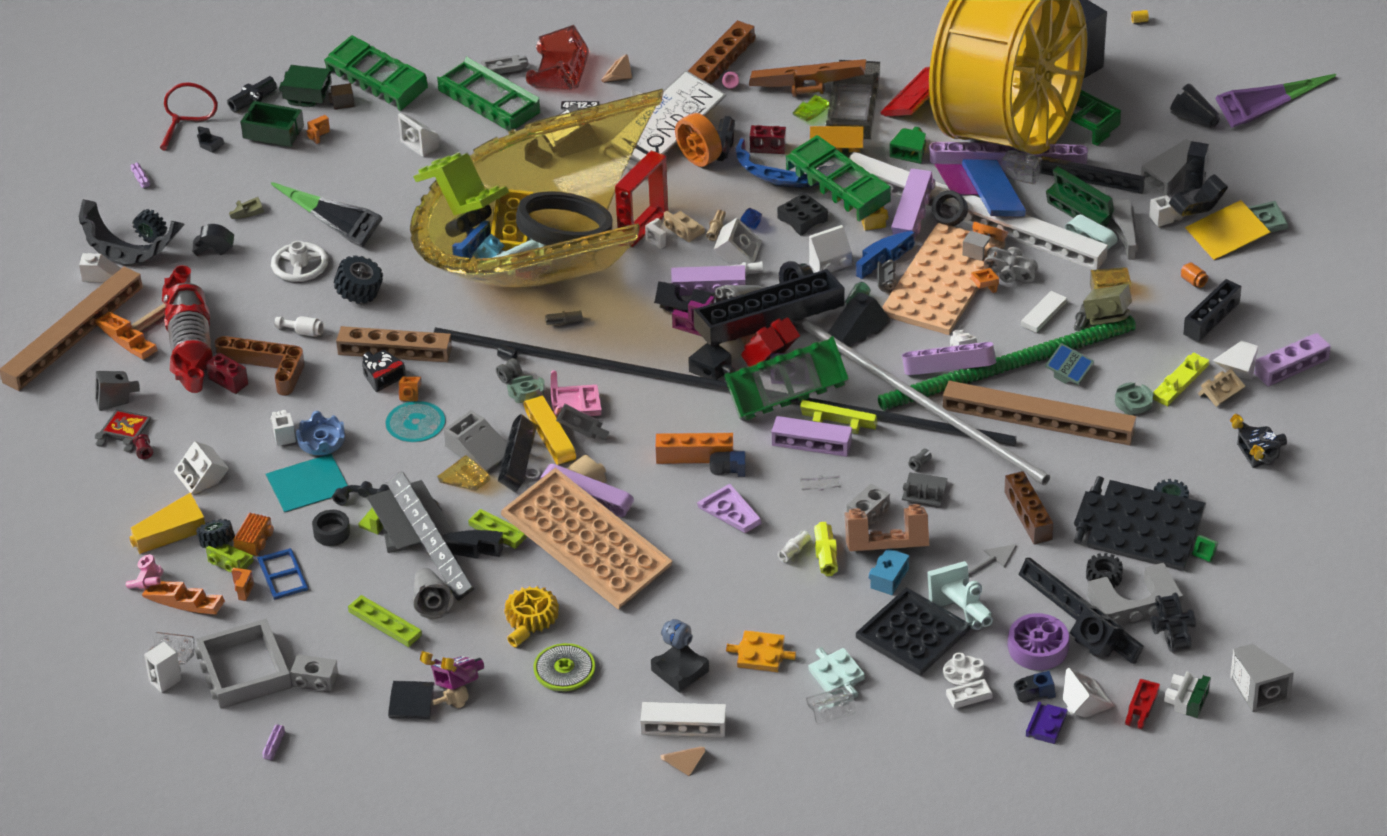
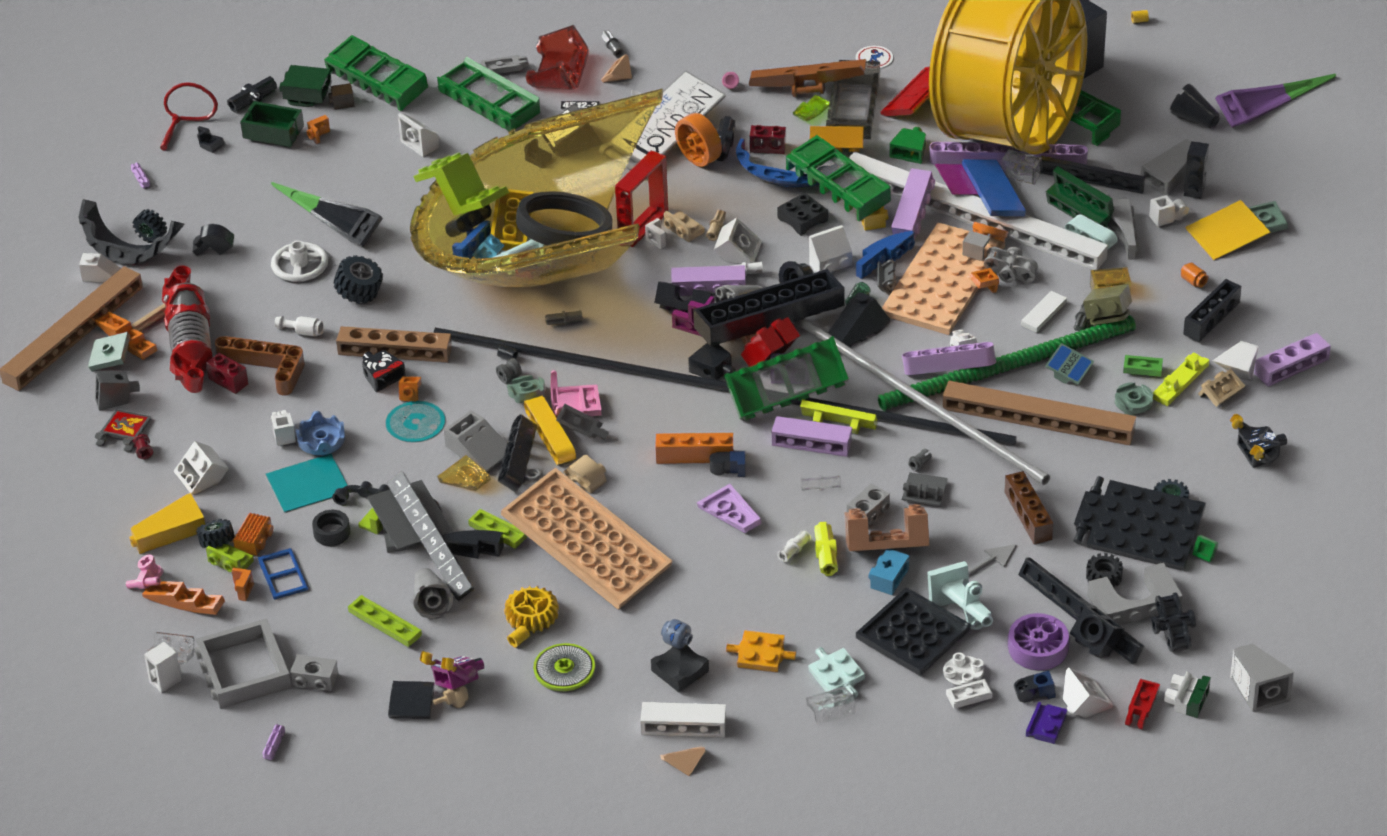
(109, 351): none -> plate
(247, 209): olive slope -> none
(612, 43): none -> dark grey axle
(612, 498): lavender beam -> none
(724, 52): dark orange brick -> none
(751, 218): clear blue piece -> none
(875, 53): none -> white sticker
(959, 217): black tyre -> none
(1143, 365): none -> bright green plate
(1200, 199): black beam -> none

